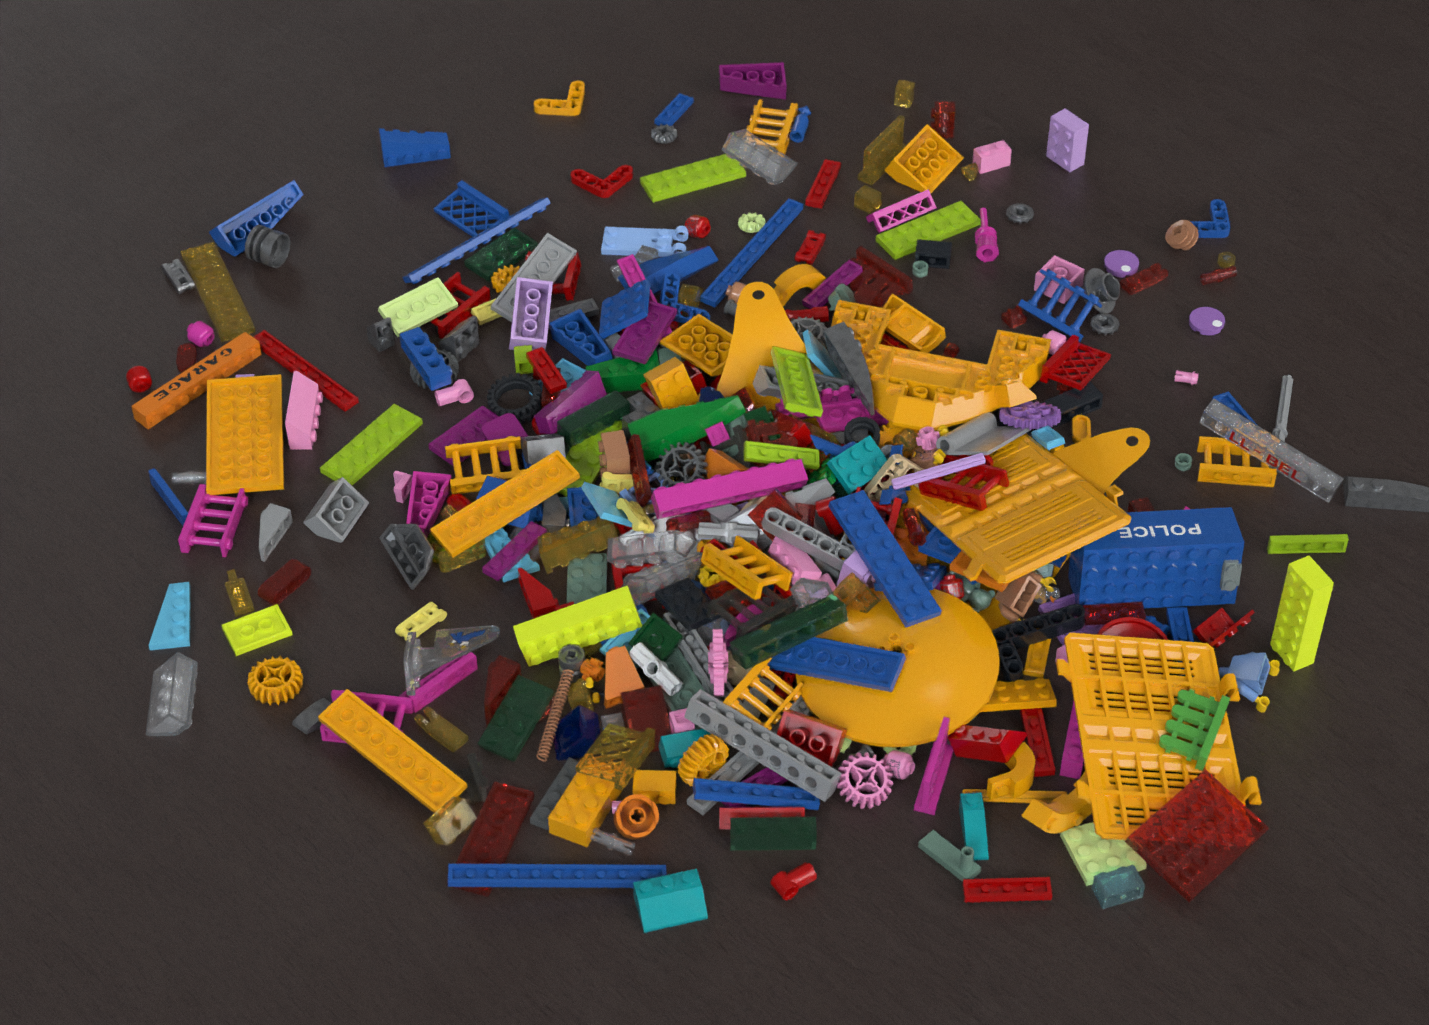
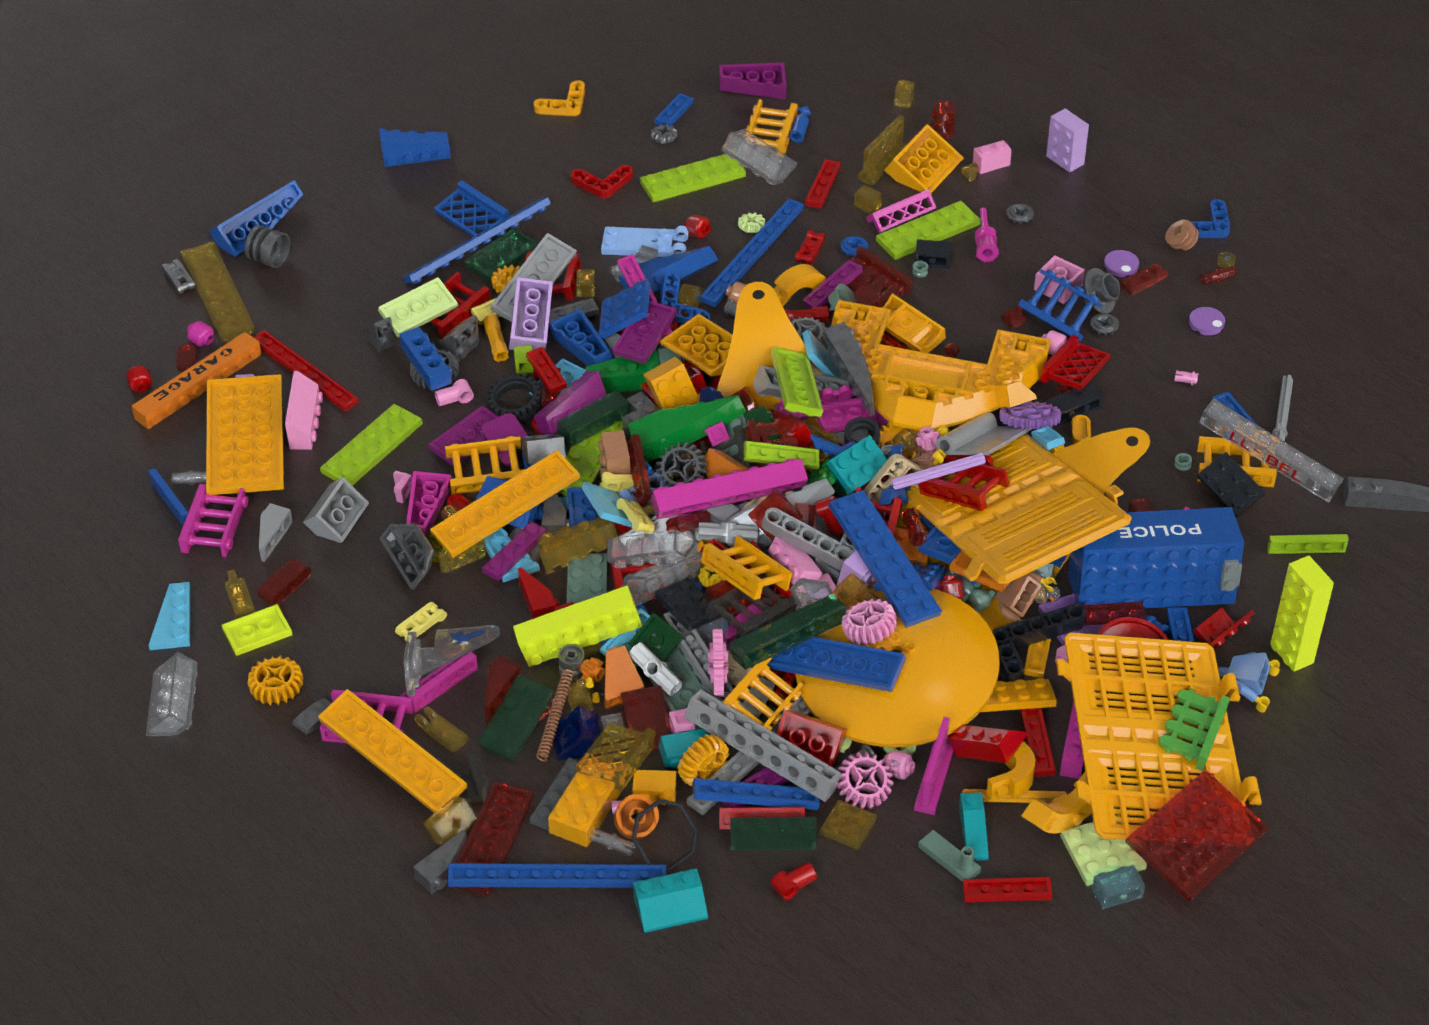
(433, 869): none -> flat silver slope
(496, 340): none -> light orange axle
(585, 283): none -> clear yellow brick
(636, 822): none -> black piece
(848, 824): none -> clear yellow tile
(853, 241): none -> blue gear
(869, 621): none -> bright pink gear
(1230, 484): none -> black plate

